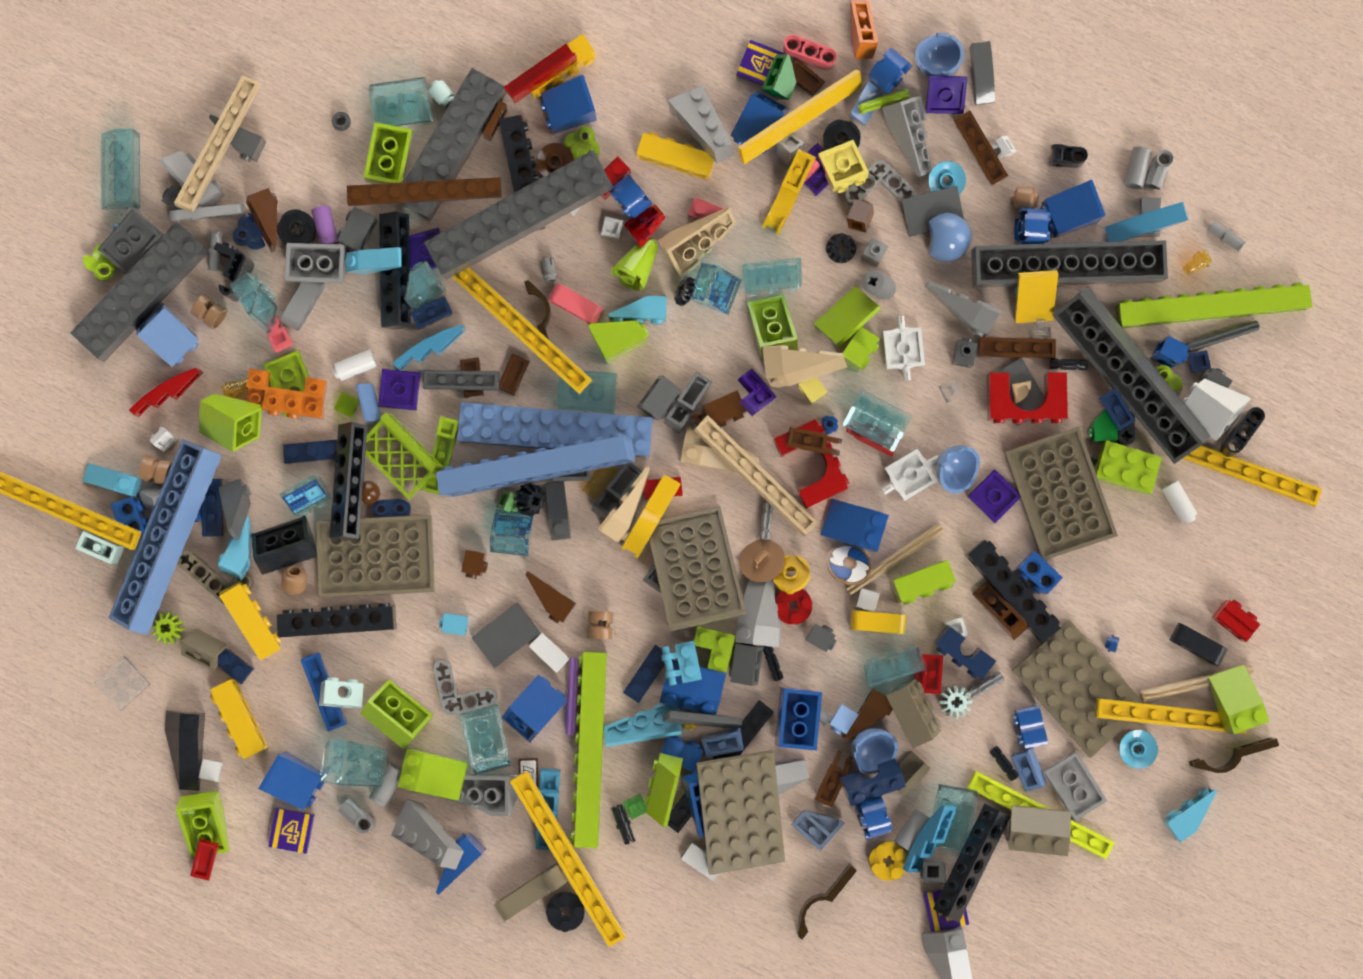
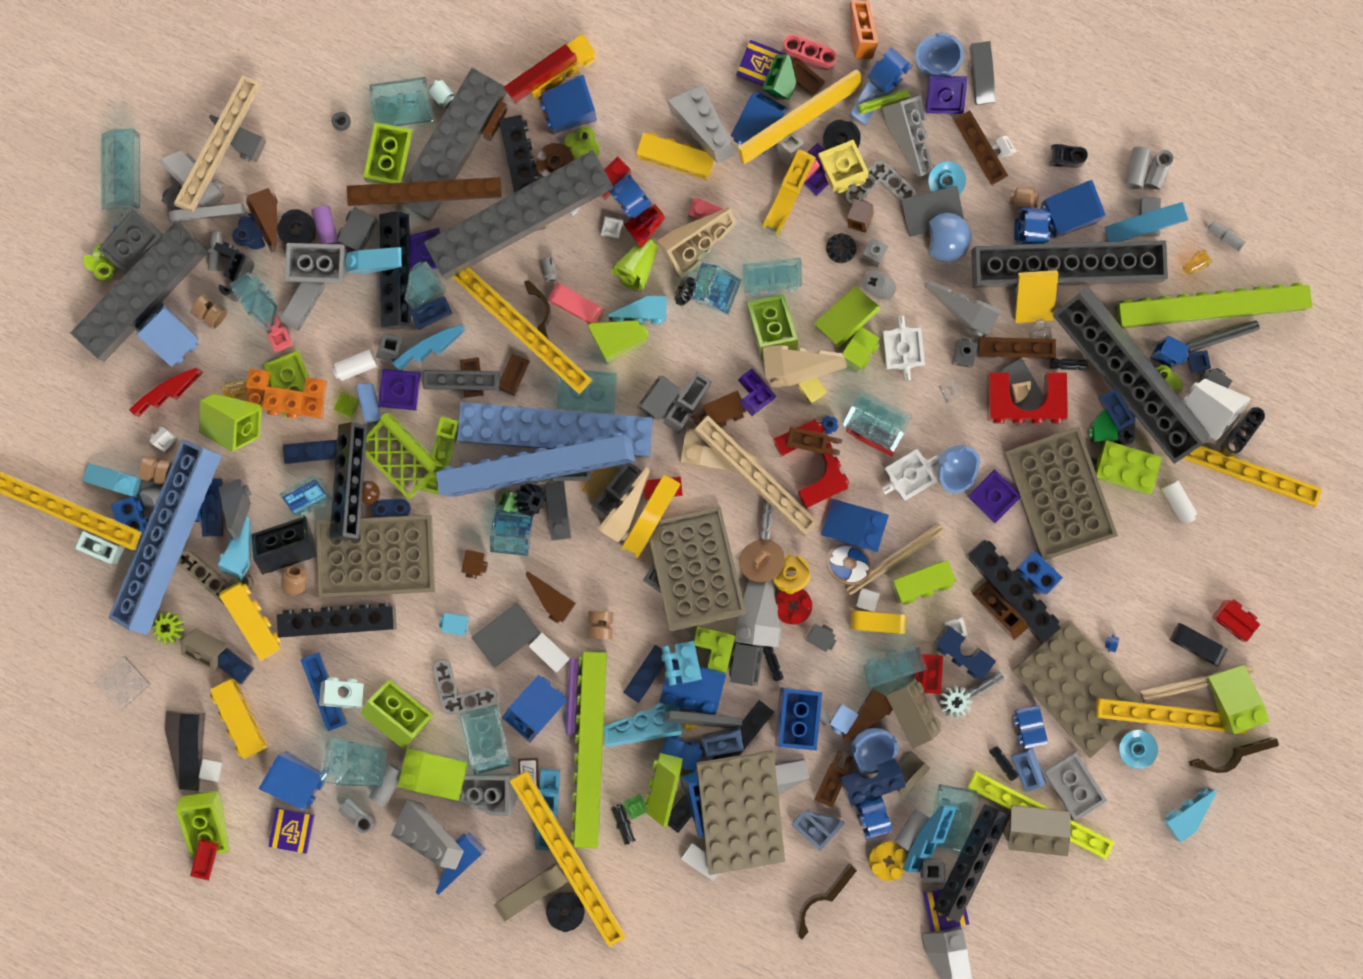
(388, 347): none -> dark grey brick

